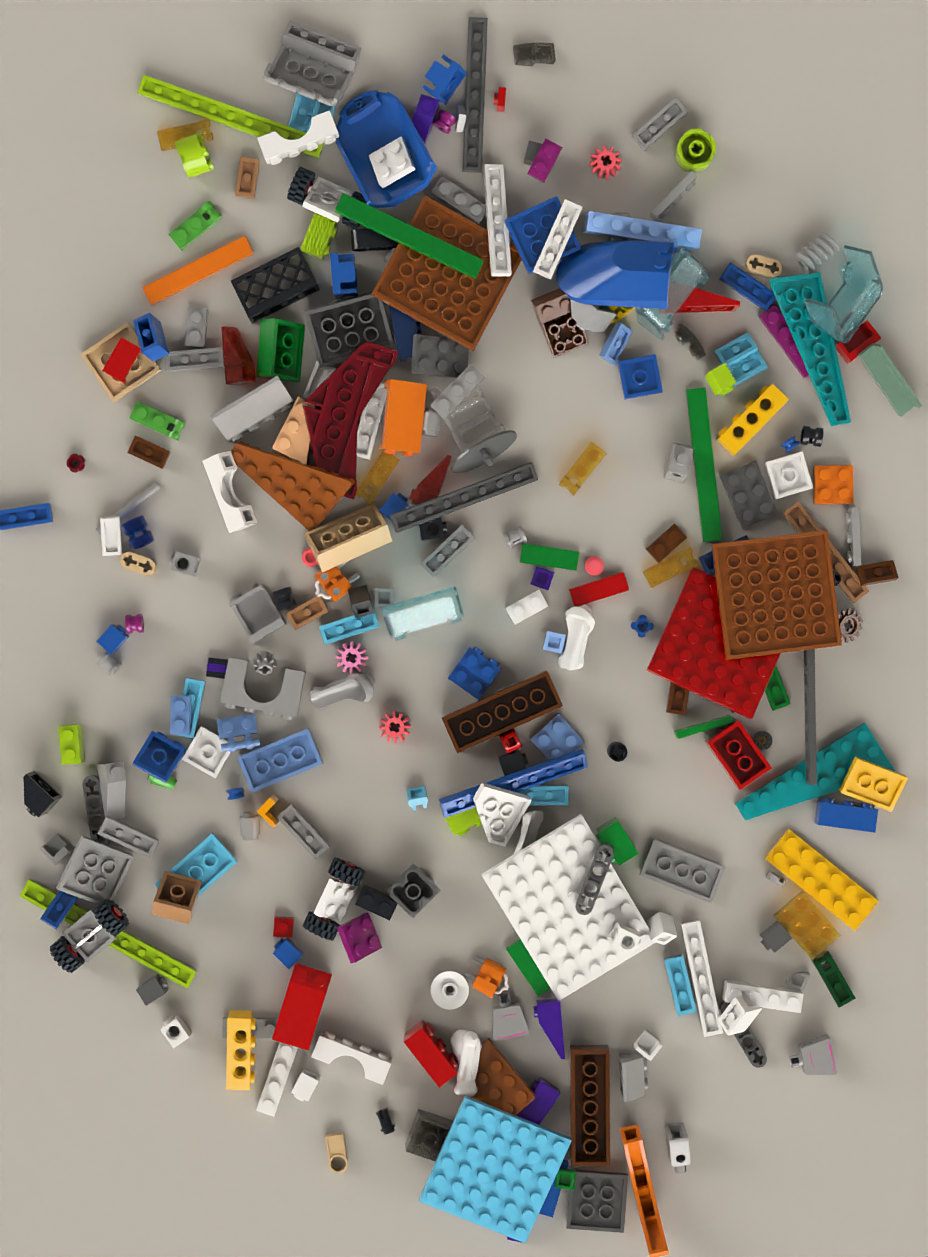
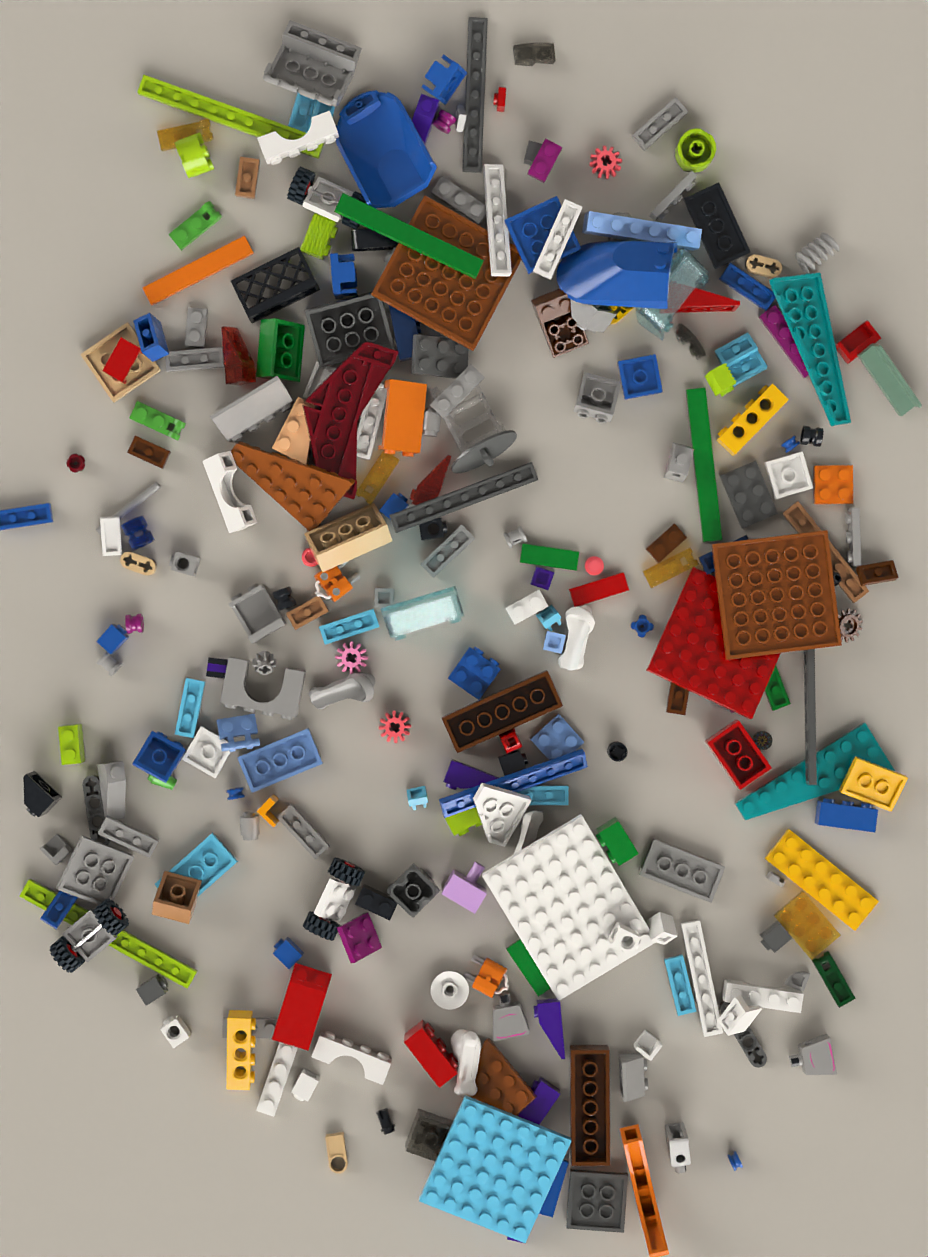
(180, 715): medium blue plate -> none
(283, 927): red plate -> none
(360, 601): black brick -> none
(392, 162): white plate -> none
(465, 776): none -> dark purple slope
(465, 889): none -> lavender brick
(549, 617): none -> medium azure tile
(566, 1179): green tile -> none
(583, 468): clear yellow plate -> none
(593, 878): dark grey beam -> none
(597, 398): none -> light grey plate
(615, 343): medium blue plate -> none
(704, 726): green tile -> none
(718, 224): none -> black plate
(735, 1161): none -> blue bush
(854, 298): clear light blue windscreen -> none

